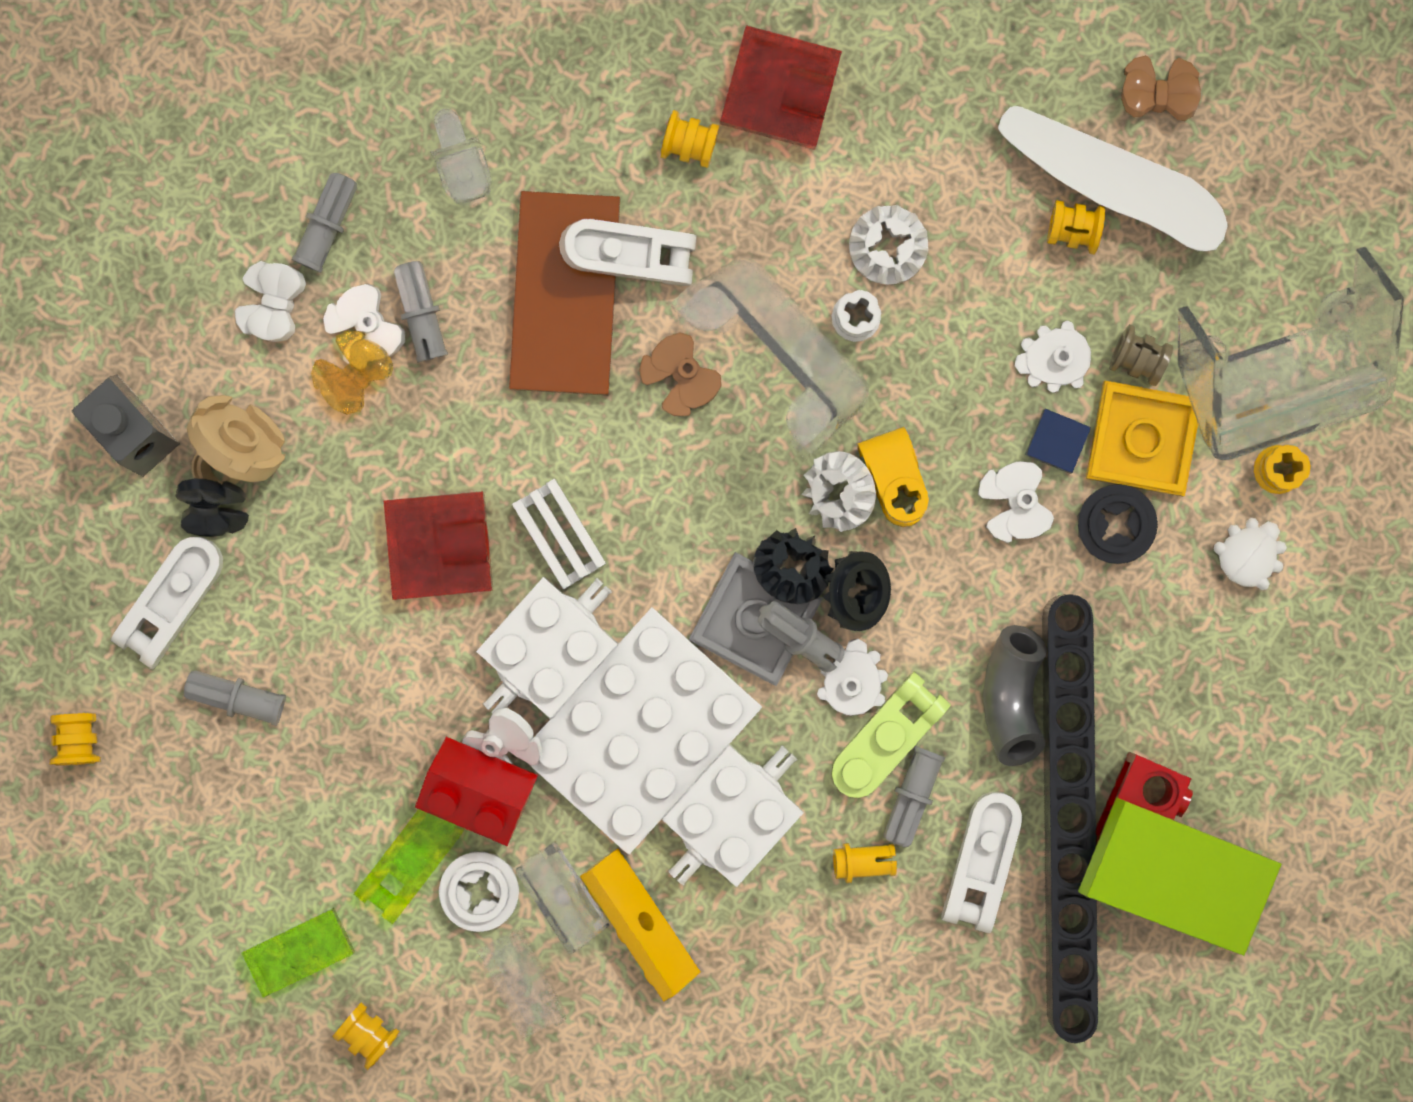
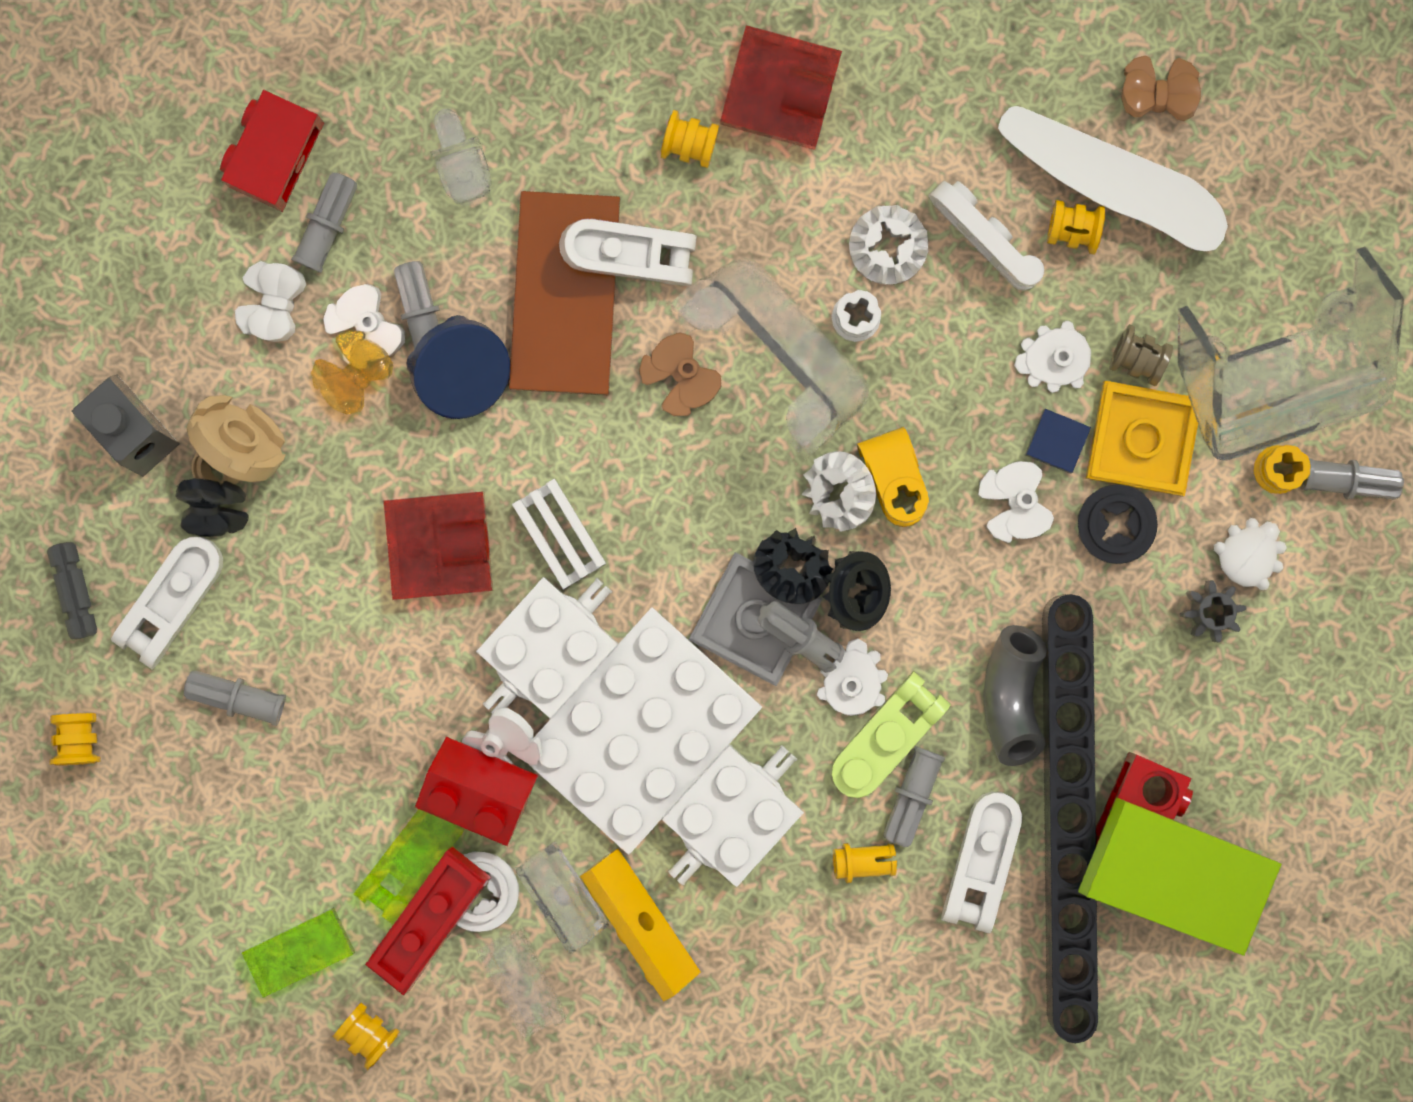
(72, 590): none -> dark grey axle
(271, 150): none -> red brick
(428, 920): none -> red tile
(459, 368): none -> dark blue tile
(987, 236): none -> white plate
(1204, 601): none -> dark grey gear
(1354, 480): none -> light grey axle

